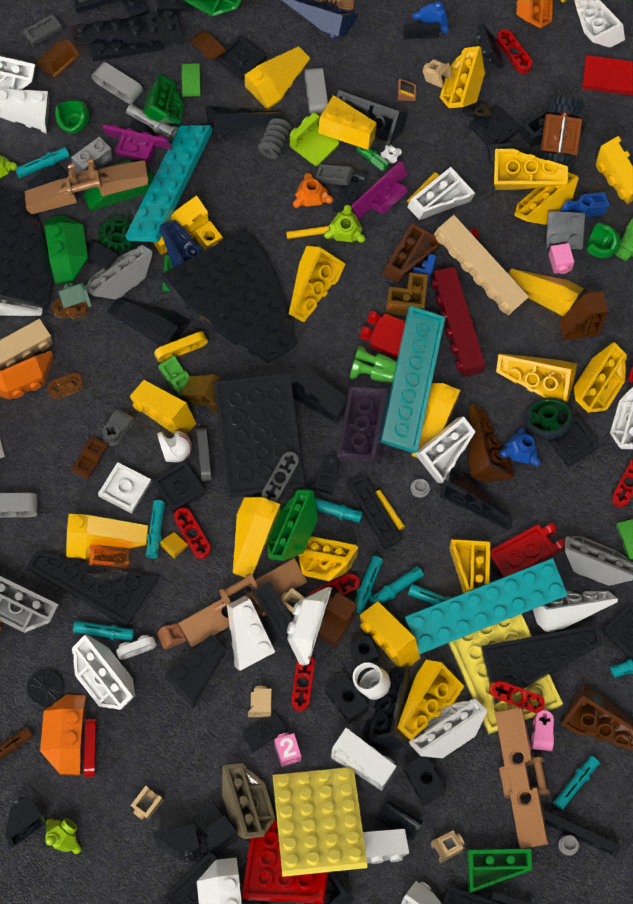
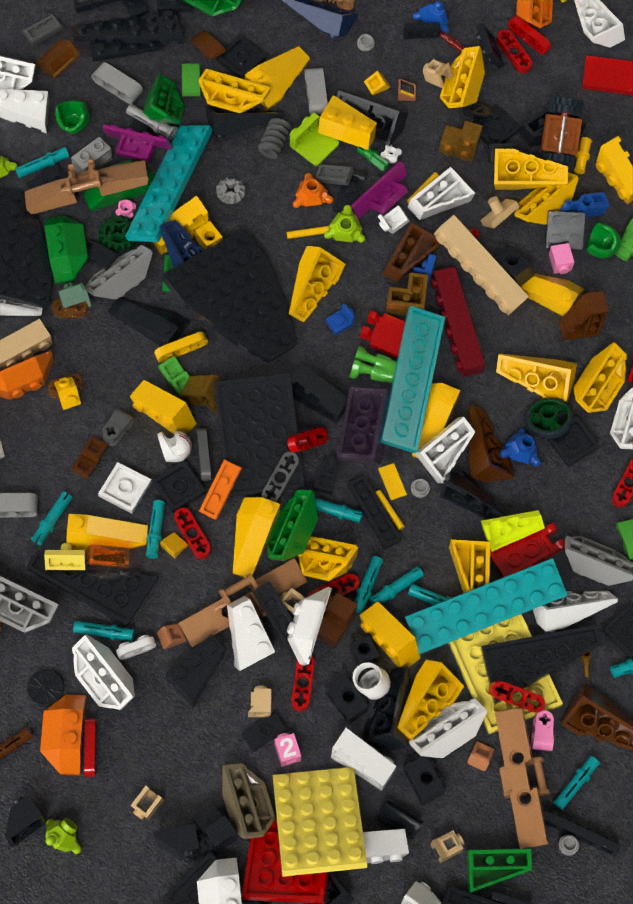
(52, 517): none -> teal pin
(65, 558): none -> light yellow tile
(67, 392): none -> yellow bracket
(126, 204): none -> bright pink plate
(220, 489): none -> orange tile
(230, 197): none -> light grey gear
(231, 92): none -> yellow wedge
(302, 438): none -> red beam
(341, 320): none -> blue bracket
(365, 42): none -> light grey plate
(377, 83): none -> yellow slope
(392, 481): none -> yellow sticker
(393, 220): none -> white bracket
(451, 41): none -> clear red piece
(461, 142): none -> pearl gold brick
(480, 756): none -> nougat slope
(499, 211): none -> tan tile
(511, 528): none -> neon yellow wing
(515, 265): none -> black brick
(529, 35): none -> red beam
(582, 155): none -> yellow pin
(585, 659): none -> pearl gold hand

